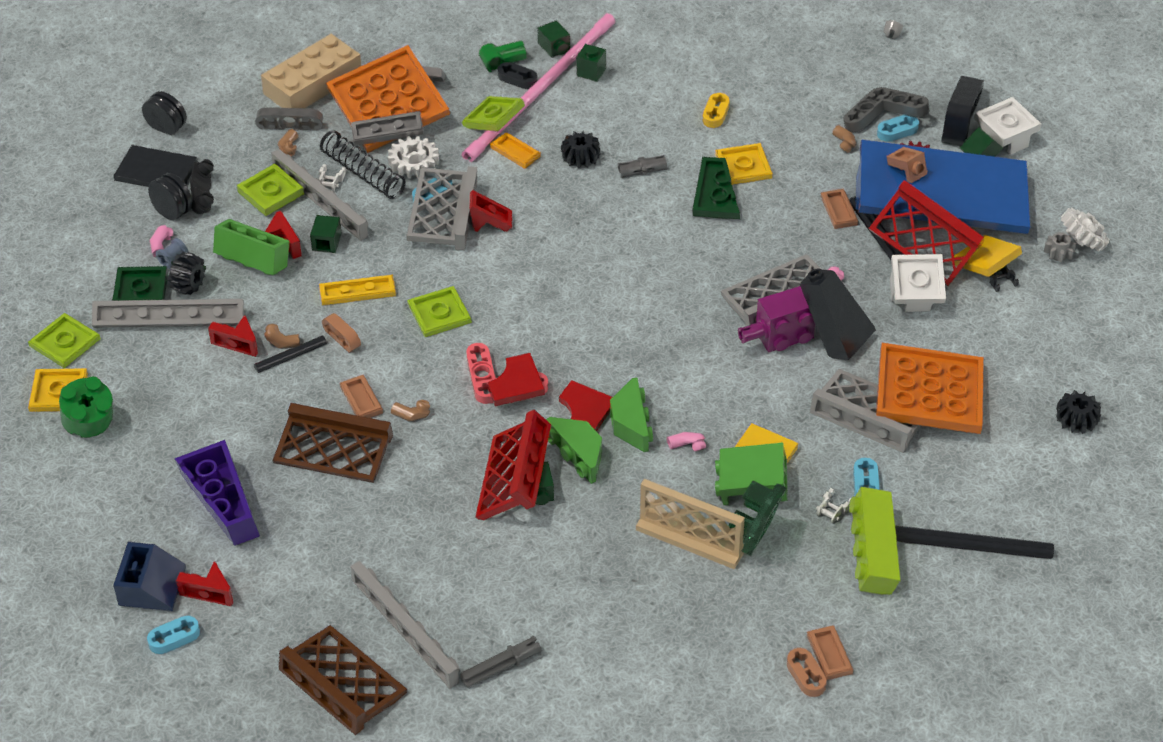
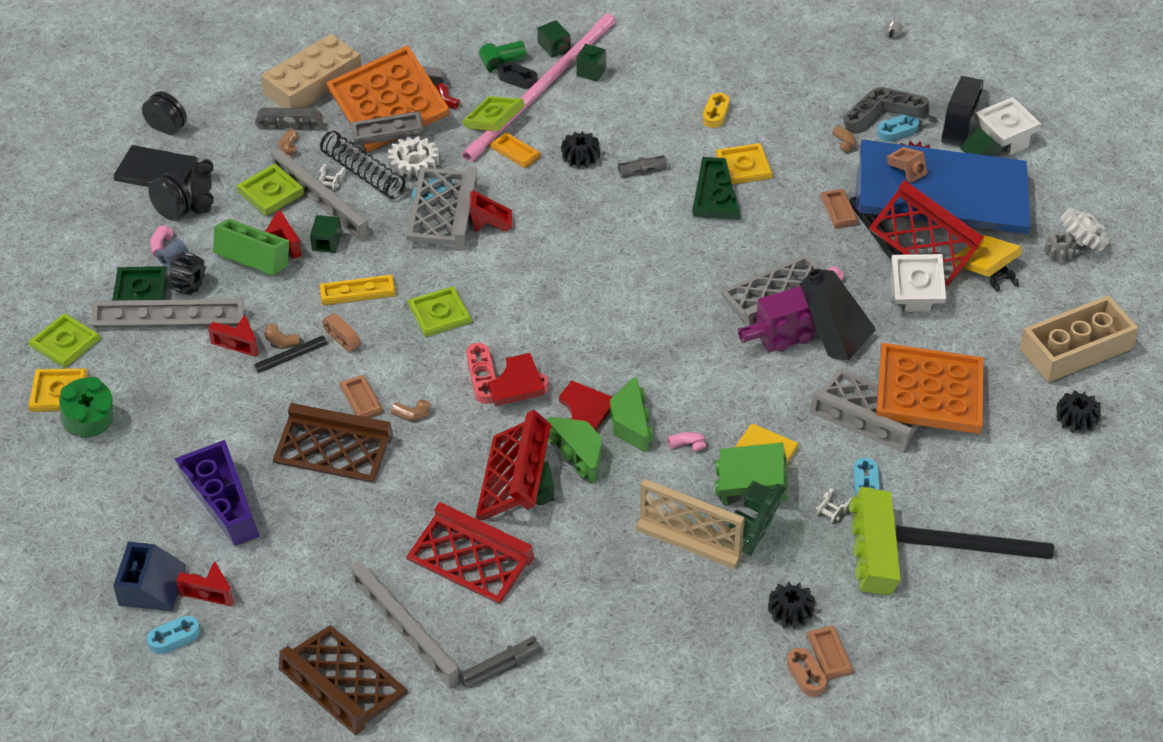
(451, 102): none -> red arm
(486, 537): none -> red fence
(791, 604): none -> black gear
(1078, 338): none -> tan brick

